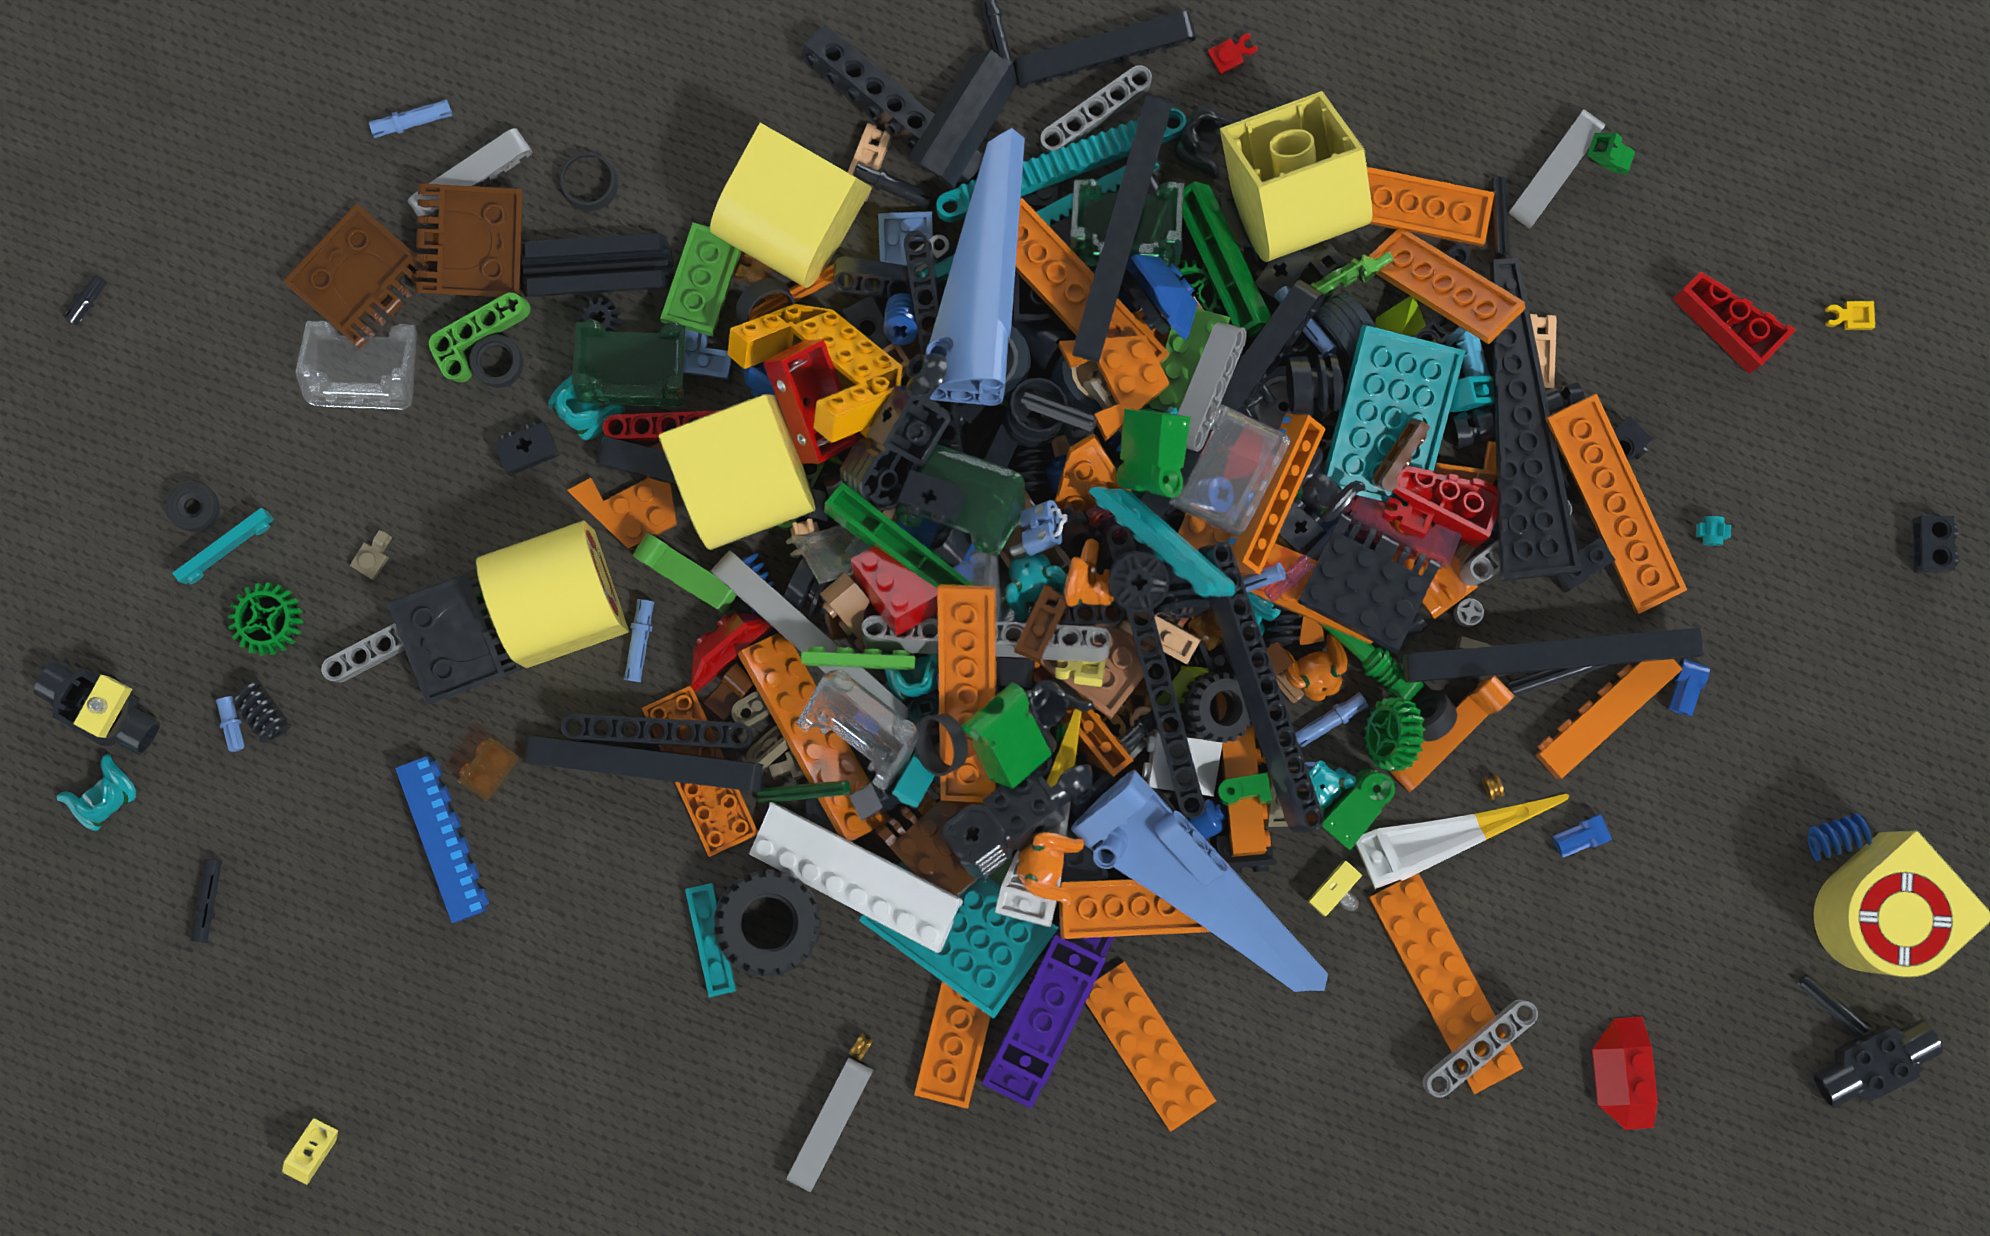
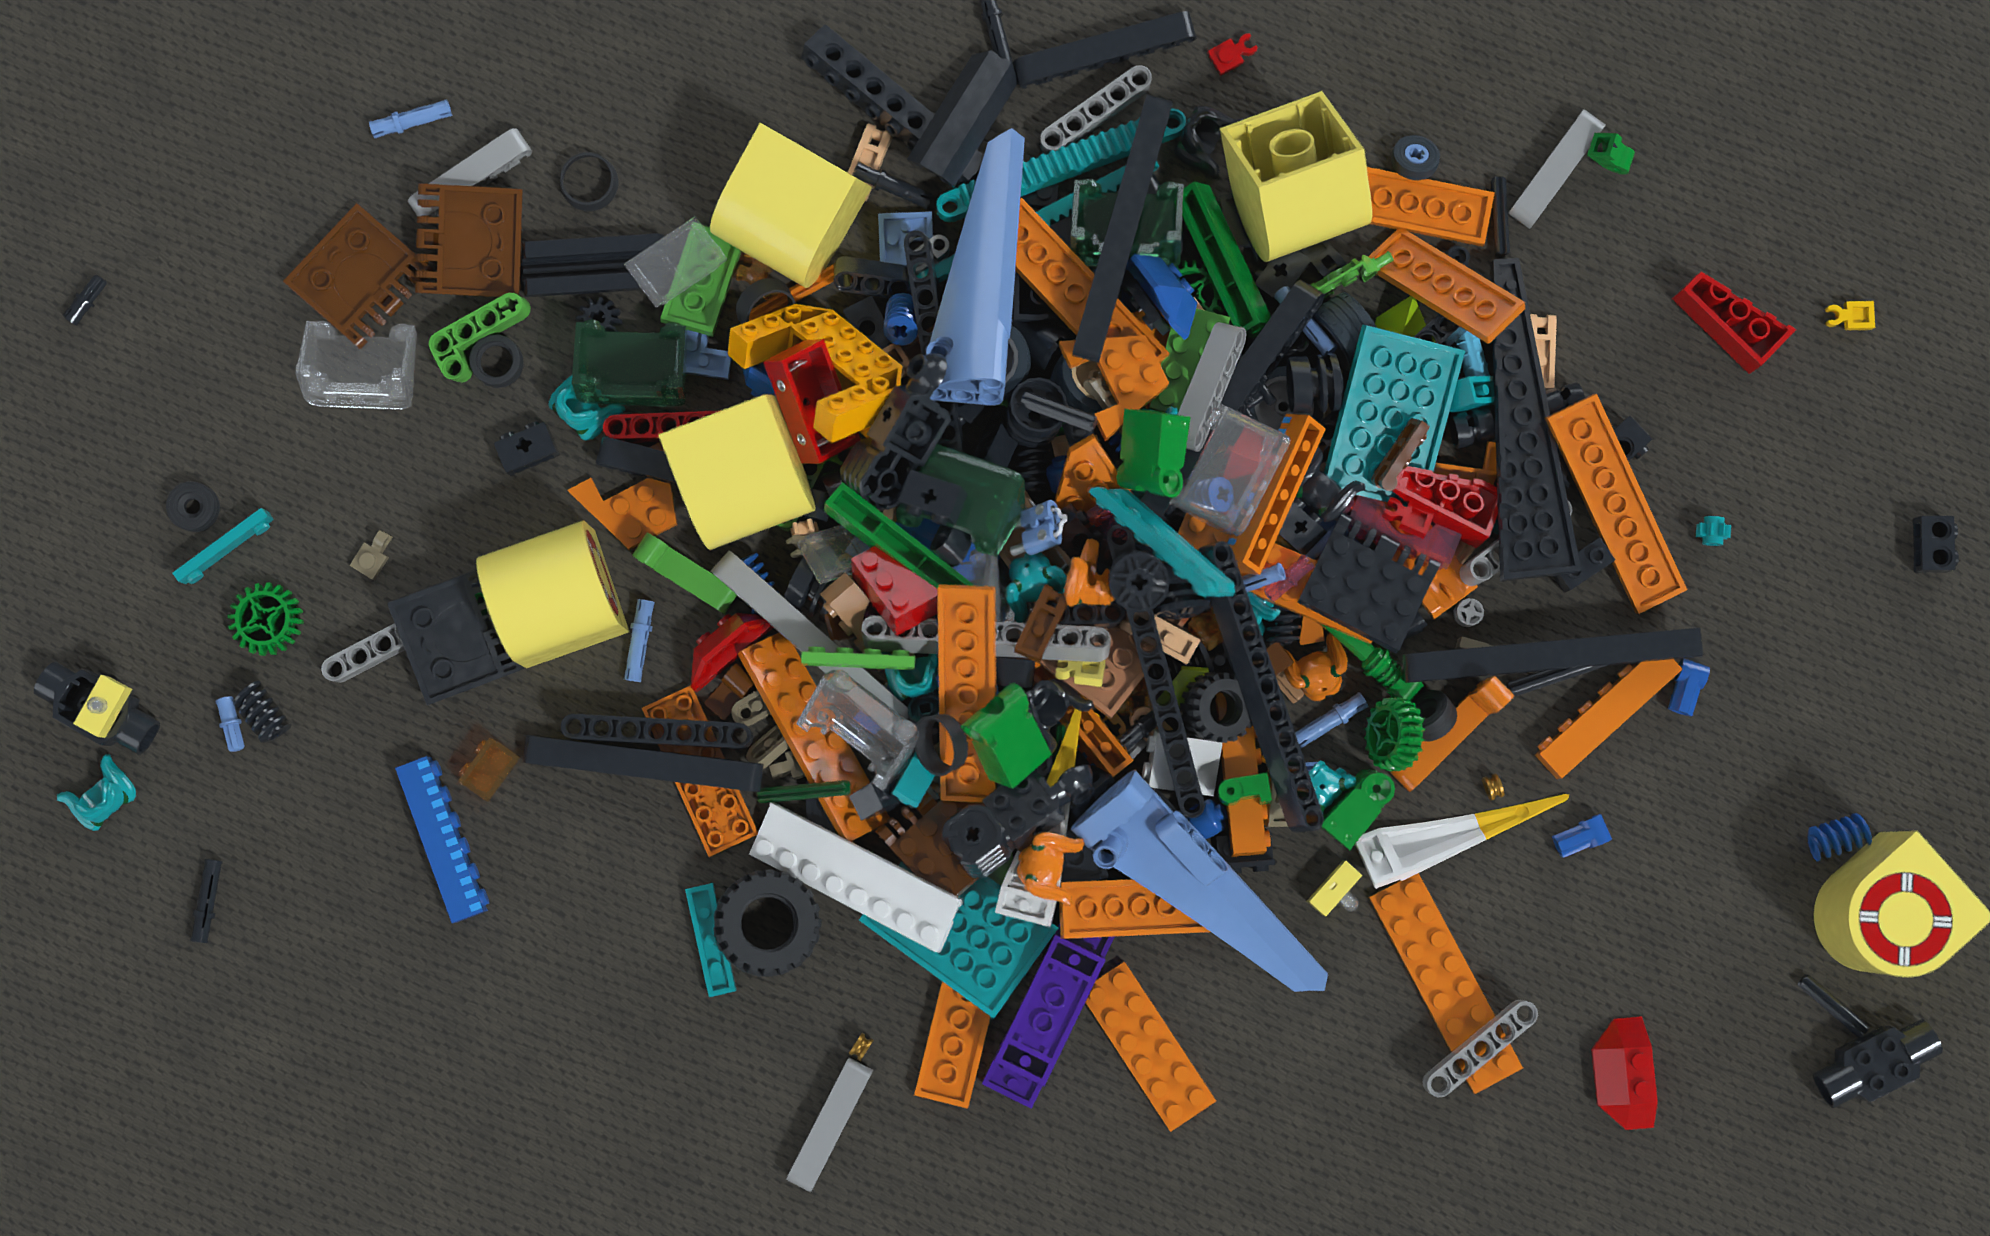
(310, 1151): light yellow piece -> none
(676, 262): none -> clear piece
(1410, 166): none -> black bush

